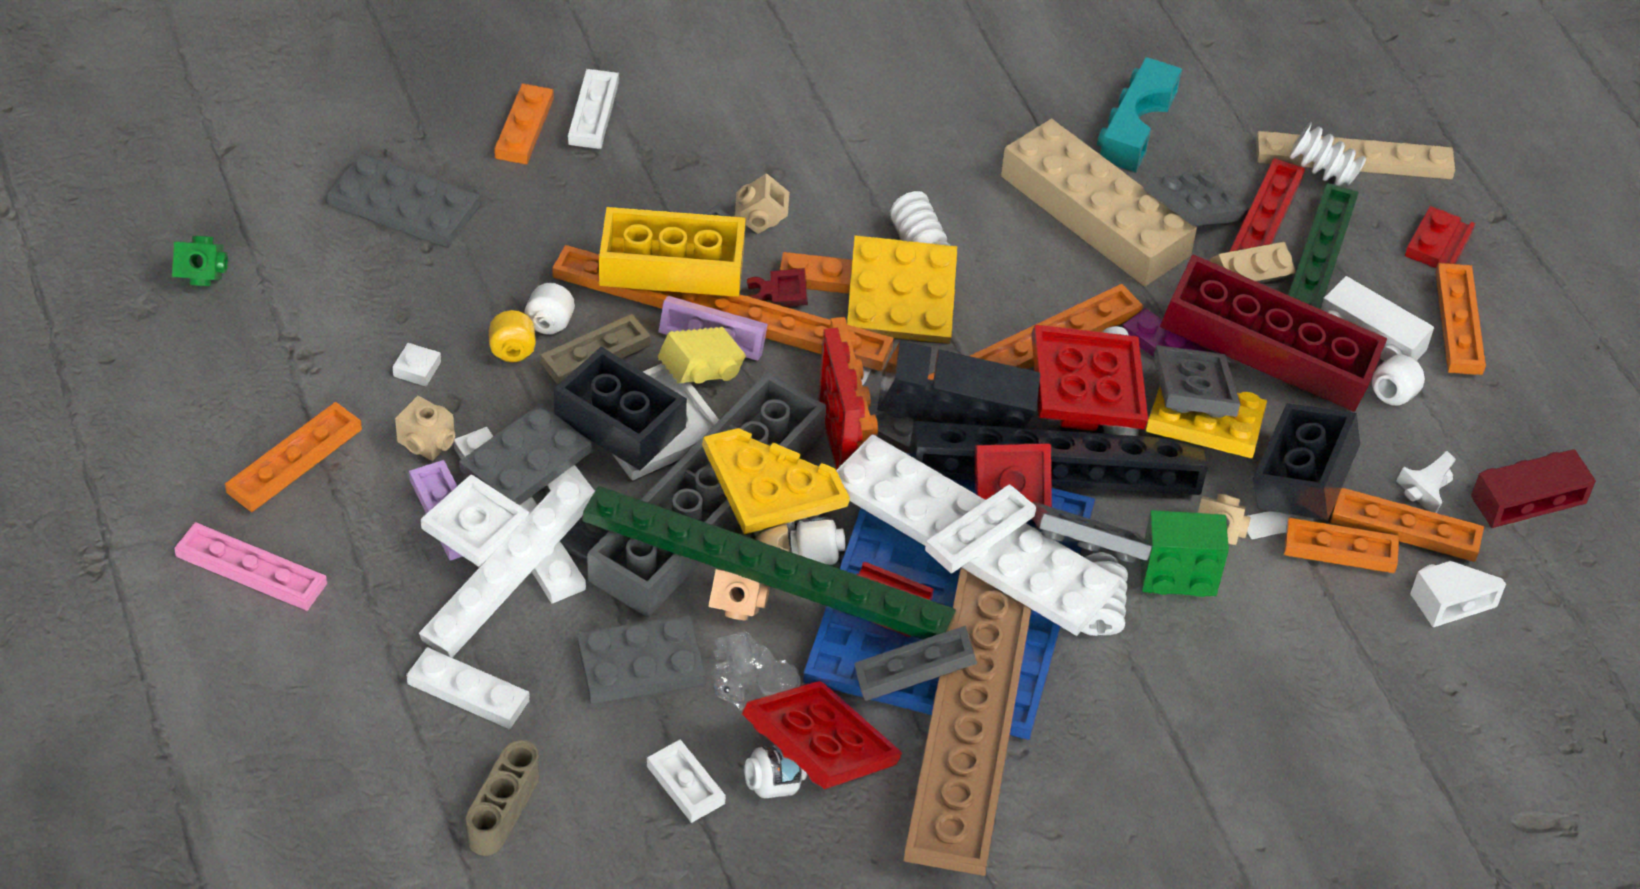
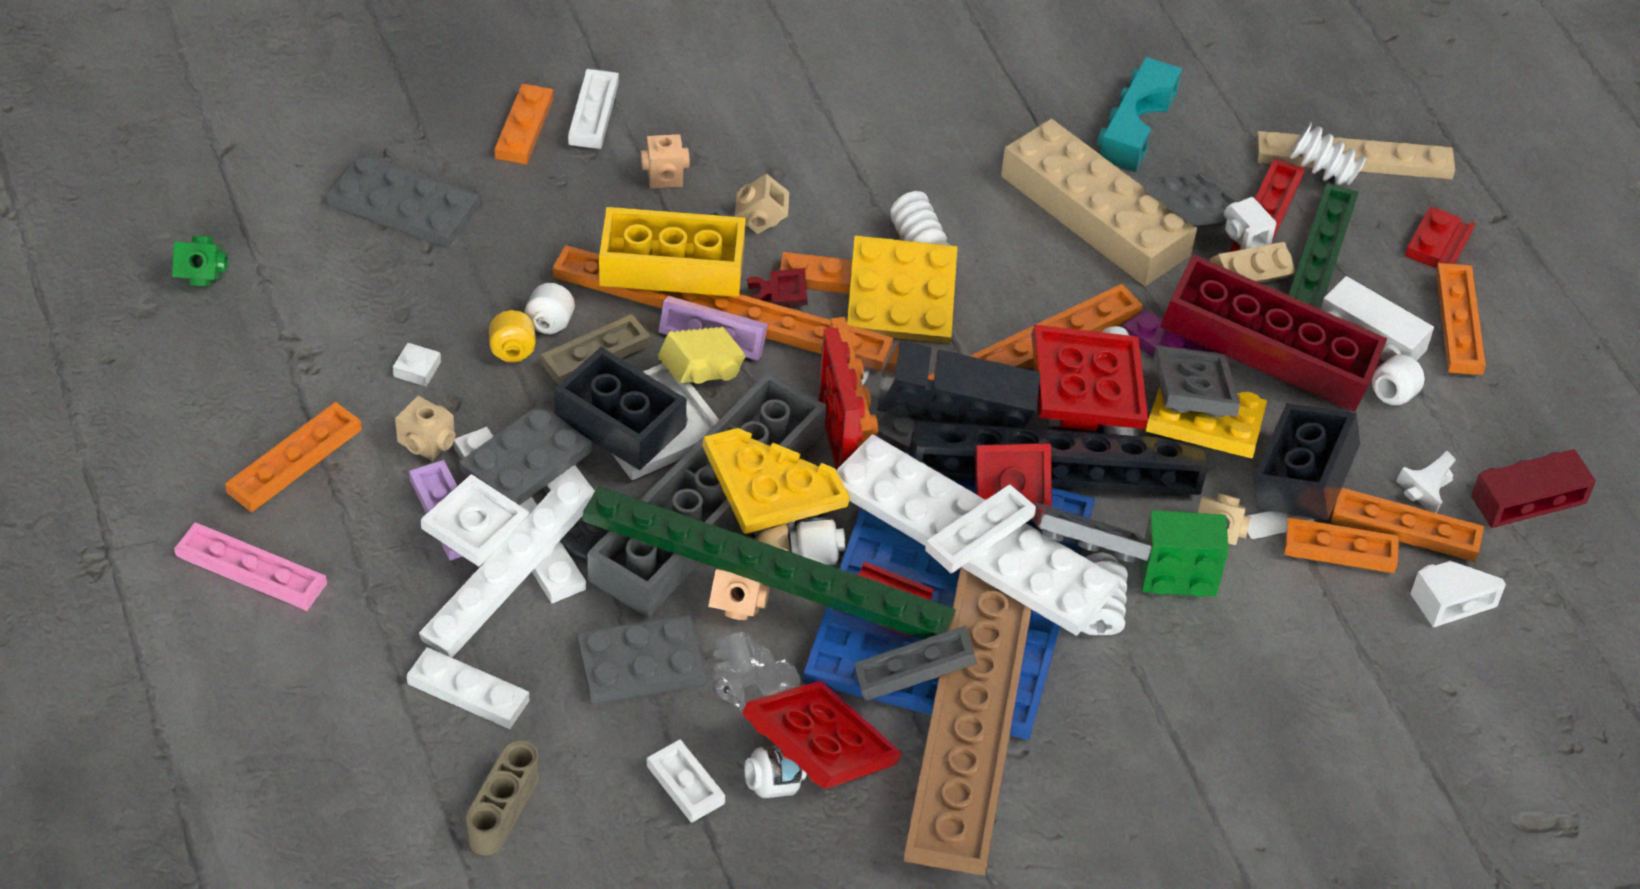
(665, 161): none -> light nougat brick
(1249, 224): none -> white brick

